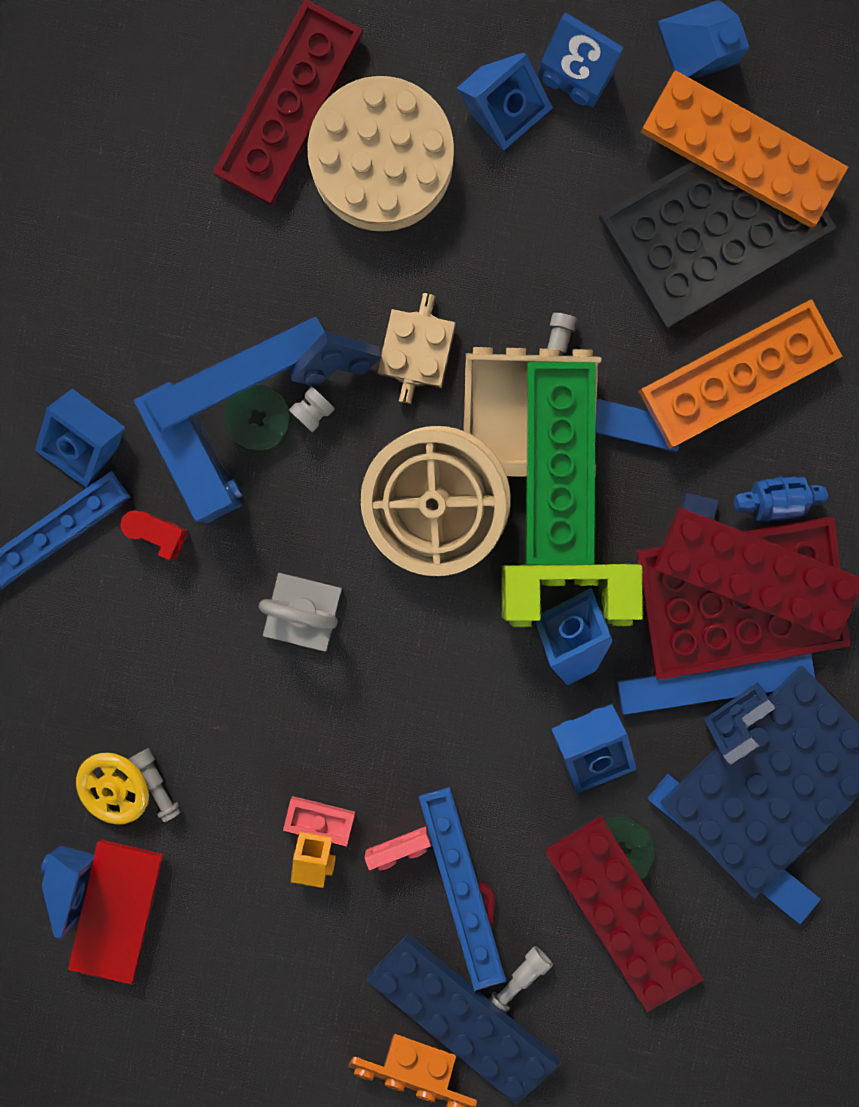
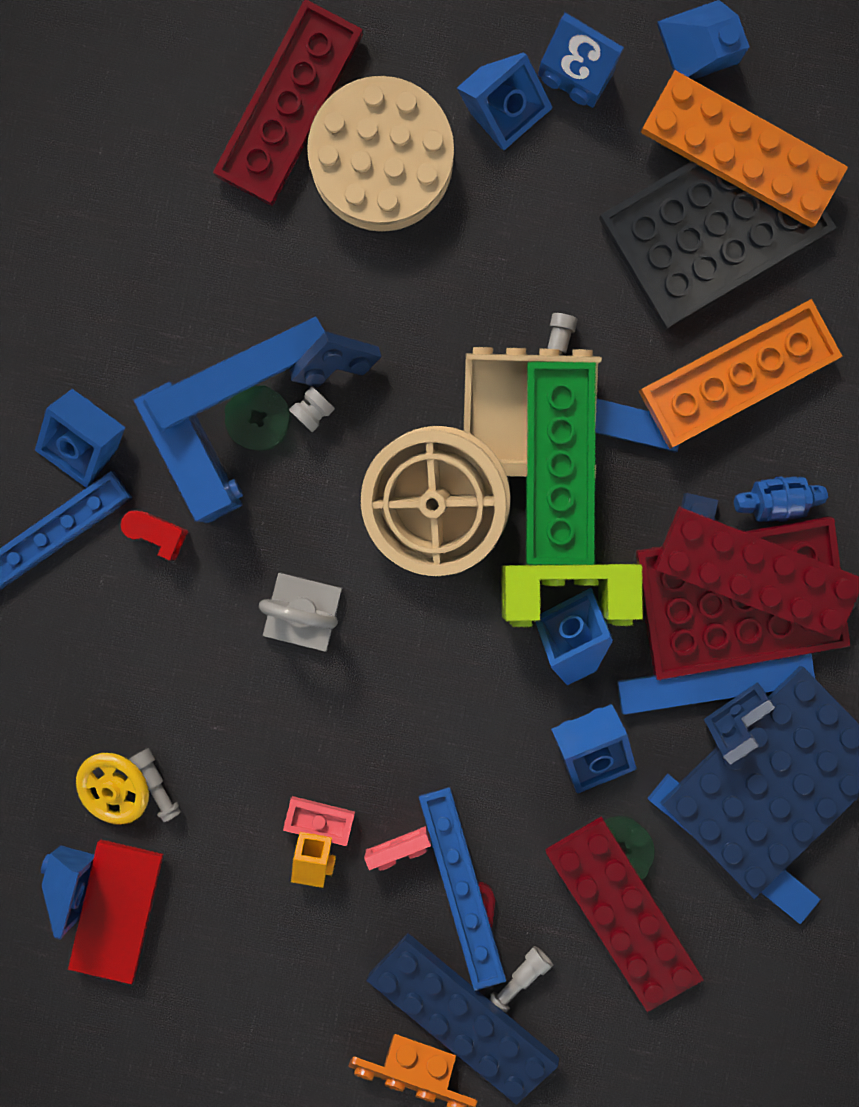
(416, 348): tan plate -> none

